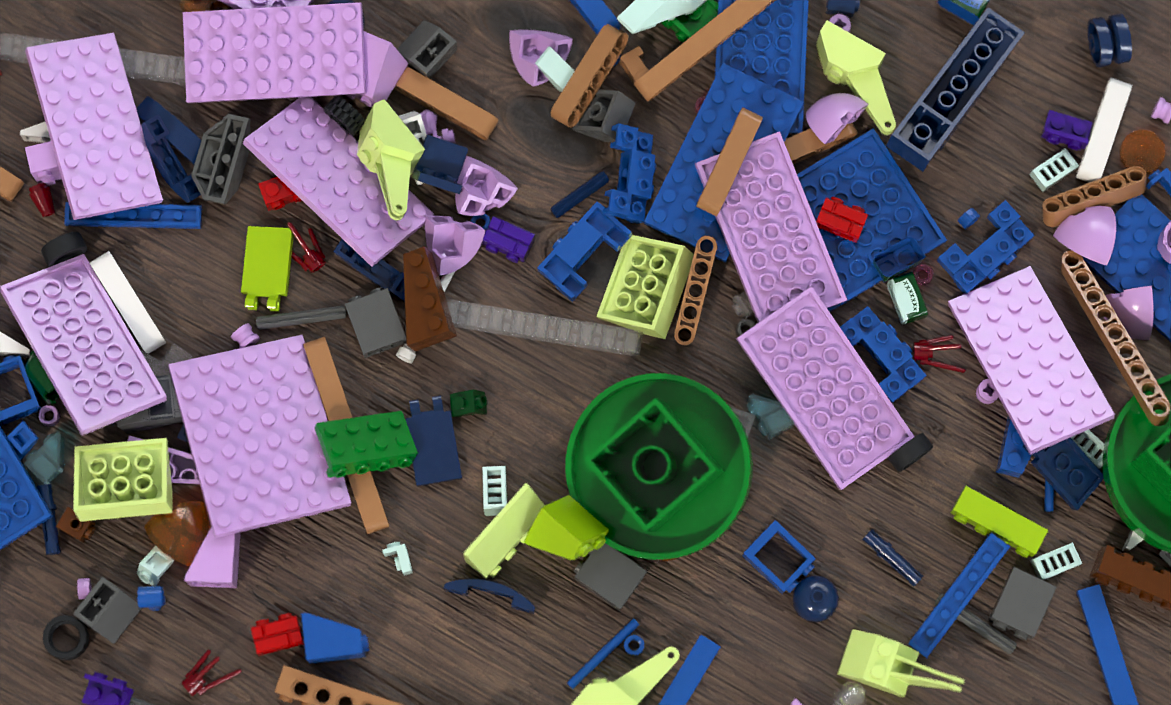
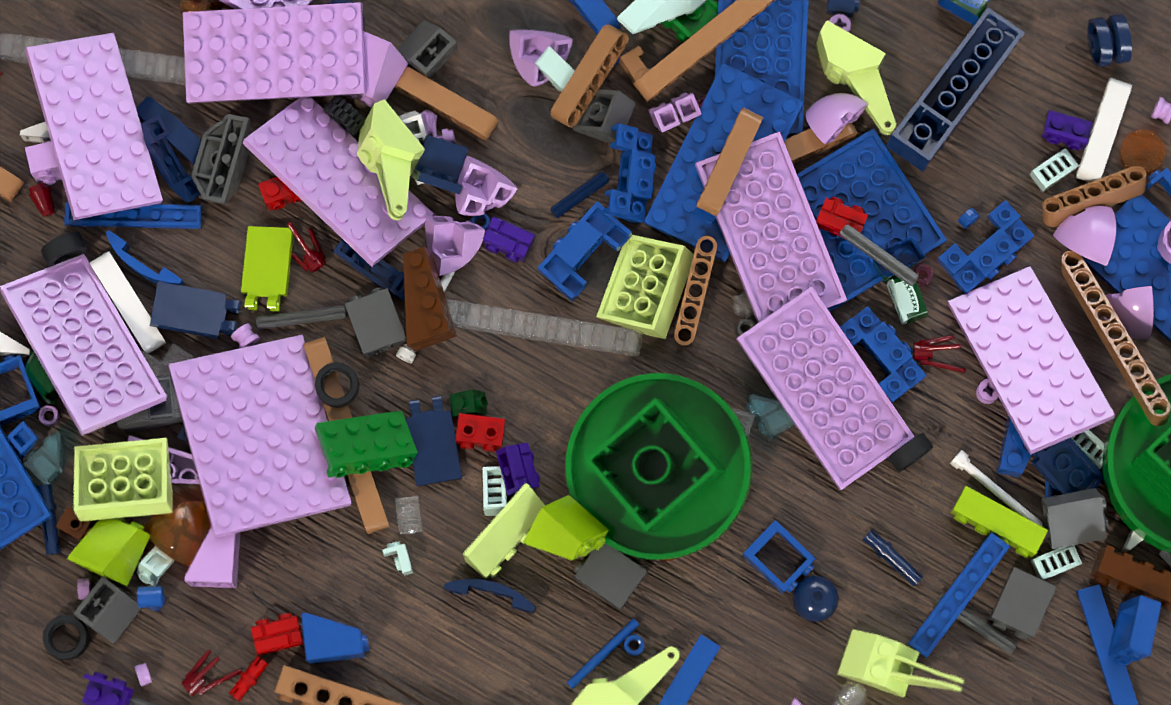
(111, 549): none -> lime slope
(121, 247): none -> blue slope
(143, 674): none -> lavender axle
(193, 310): none -> dark blue tile
(248, 678): none -> red pin
(336, 367): none -> black tyre
(409, 515): none -> clear bracket
(480, 432): none -> red brick
(517, 468): none -> dark purple brick
(679, 109): none -> lavender legs
(879, 255): none -> dark grey axle
(963, 462): none -> white piece
(1074, 518): none -> dark grey brick
(1134, 629): none -> blue window

